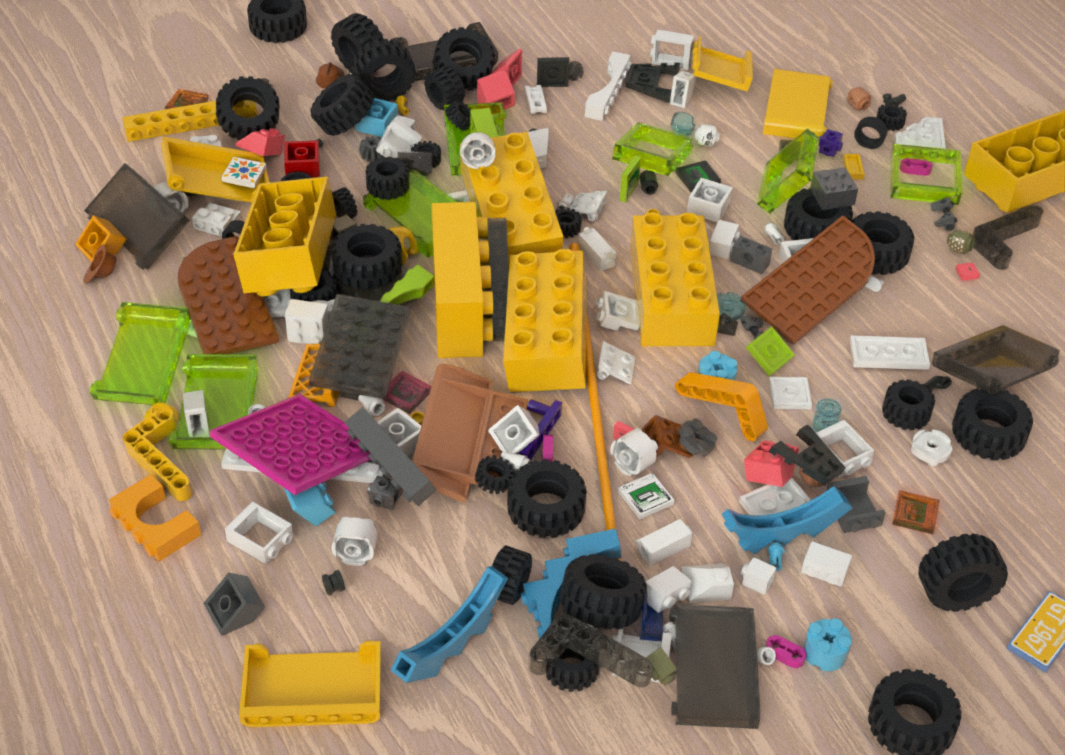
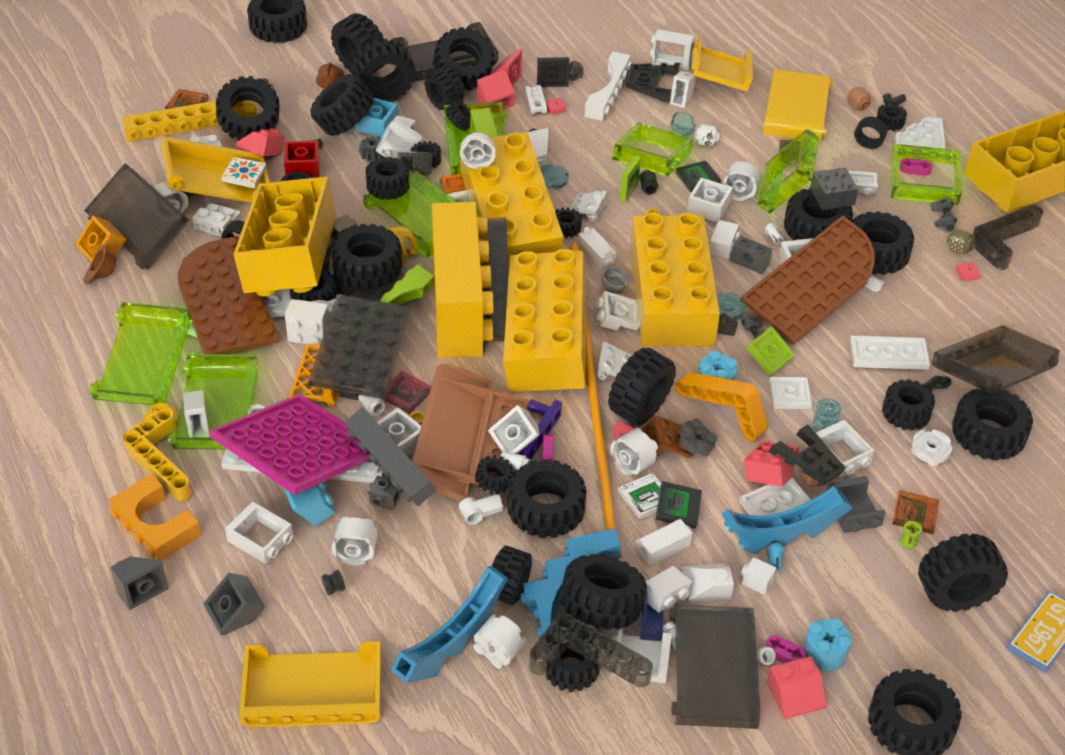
(138, 580): none -> dark grey slope
(344, 203): black tyre -> none
(401, 102): yellow arm -> none
(452, 183): none -> orange panel
(475, 510): none -> white piece
(499, 640): none -> white brick
(554, 176): none -> clear light blue tile
(555, 106): none -> coral tile
(565, 202): white pin -> none
(614, 279): none -> light grey hair
(641, 386): none -> black tyre
(663, 667): olive brick -> none
(678, 503): none -> pearl dark grey tile
(744, 180): none -> white brick
(797, 687): none -> coral slope
(826, 564): white brick -> none
(830, 143): dark purple brick -> none
(854, 165): yellow tile -> none
(865, 181): none -> white bracket
(916, 532): none -> lime bush

